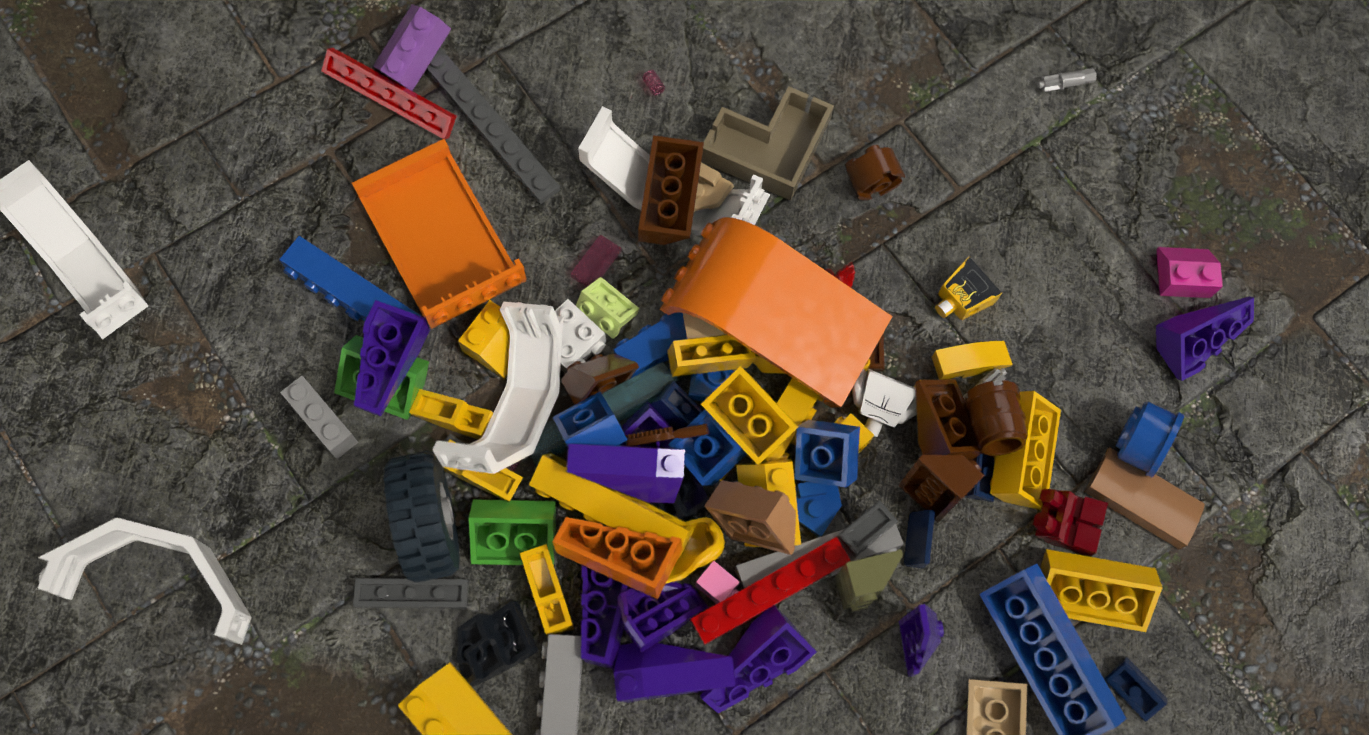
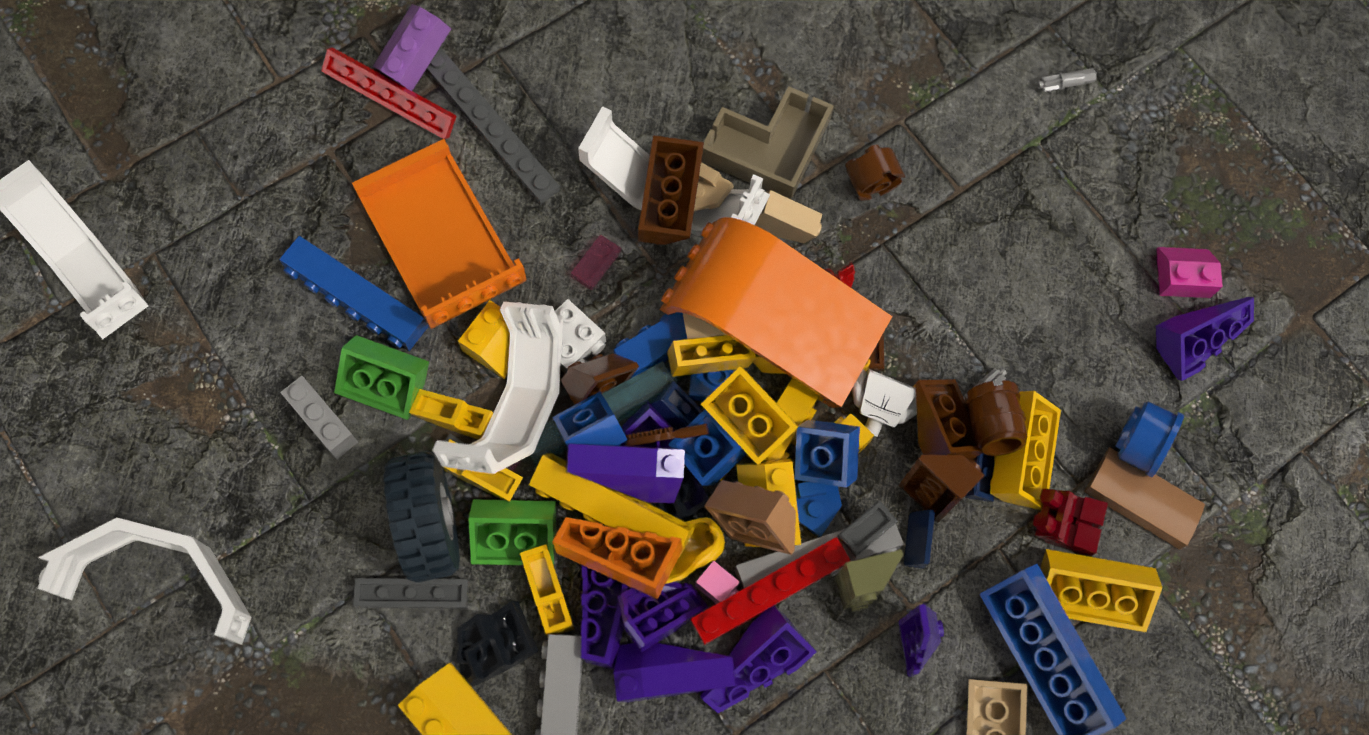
(388, 351): dark purple wedge -> none
(606, 307): yellowish green bracket -> none
(655, 87): clear pink piece -> none
(789, 219): none -> tan slope
(967, 292): torso -> none
(971, 359): yellow slope -> none
(1136, 689): dark blue slope -> none

